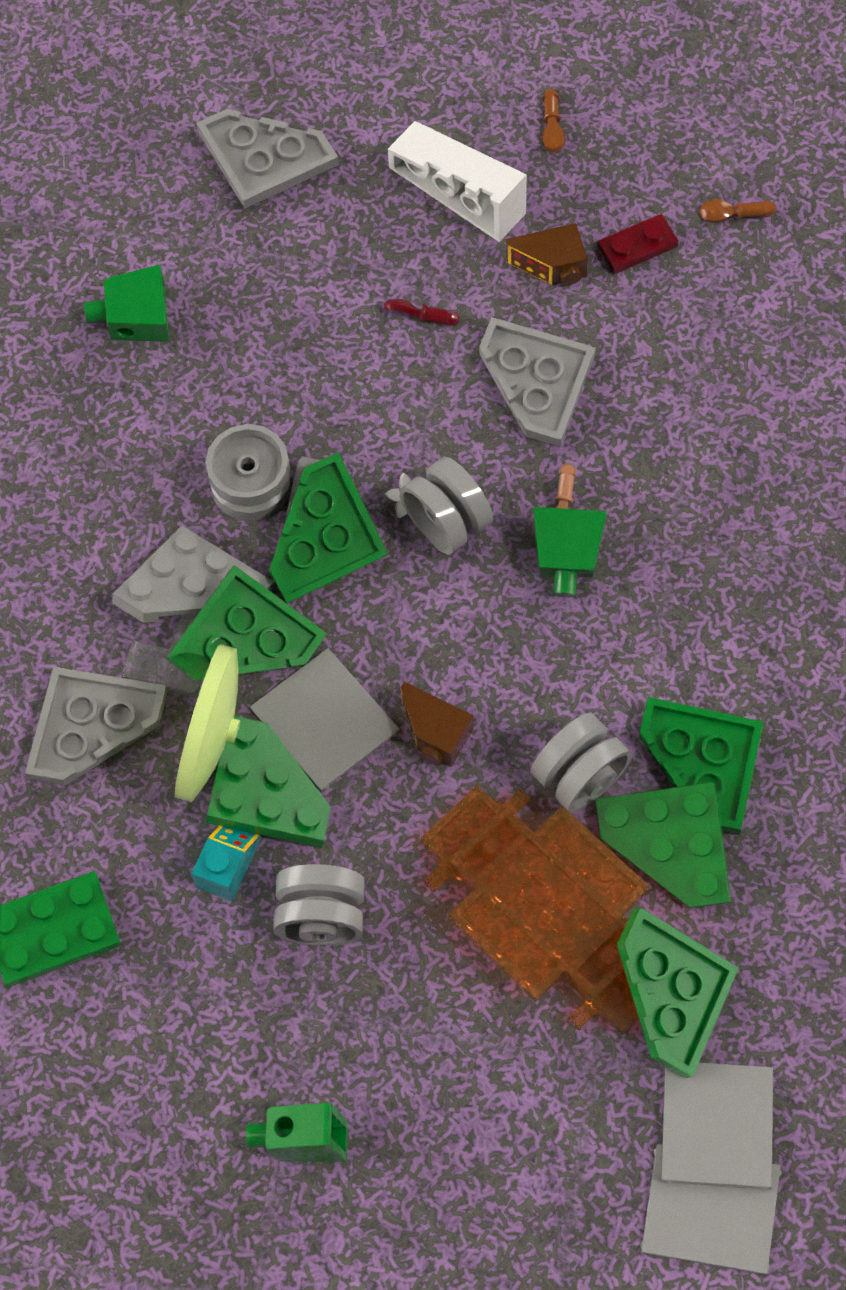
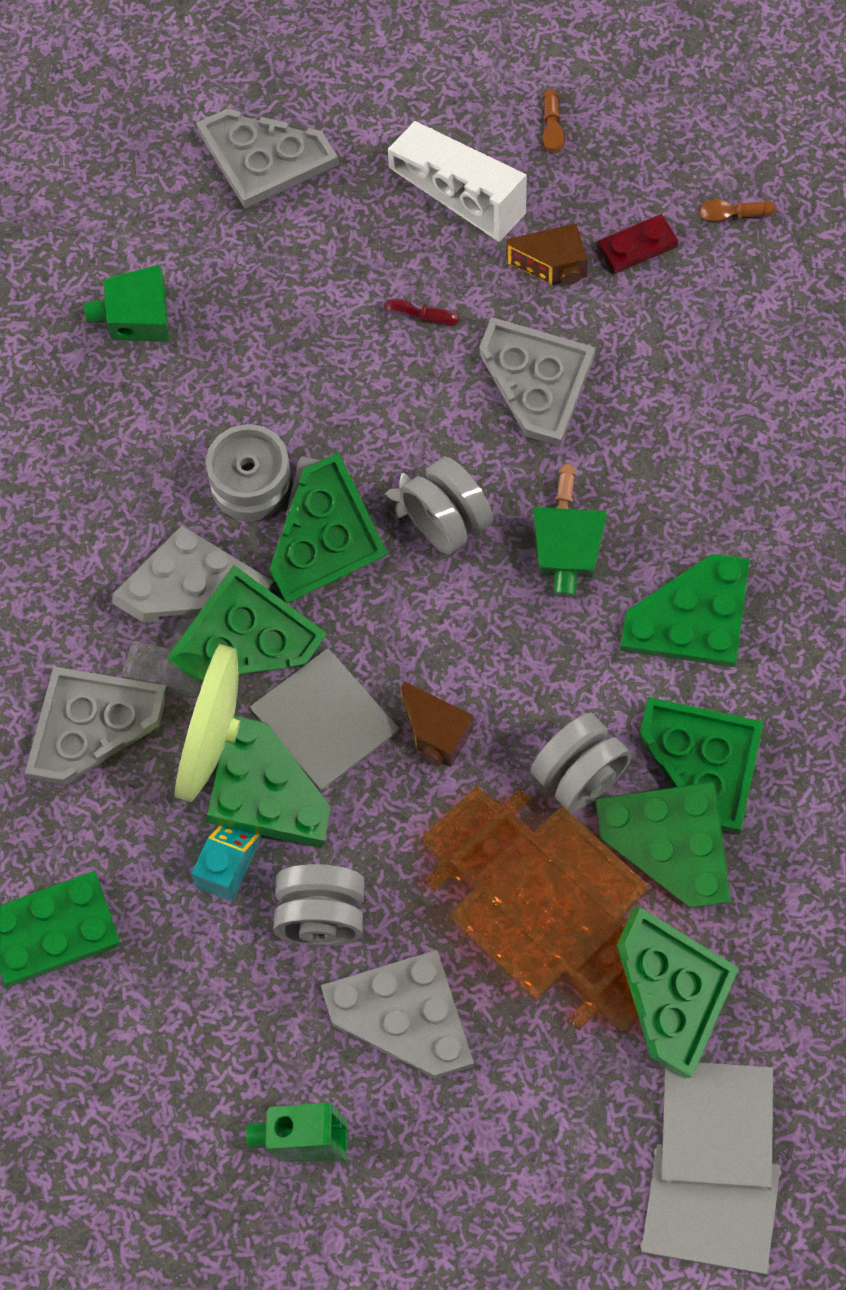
(403, 1013): none -> light grey plate
(692, 615): none -> green plate

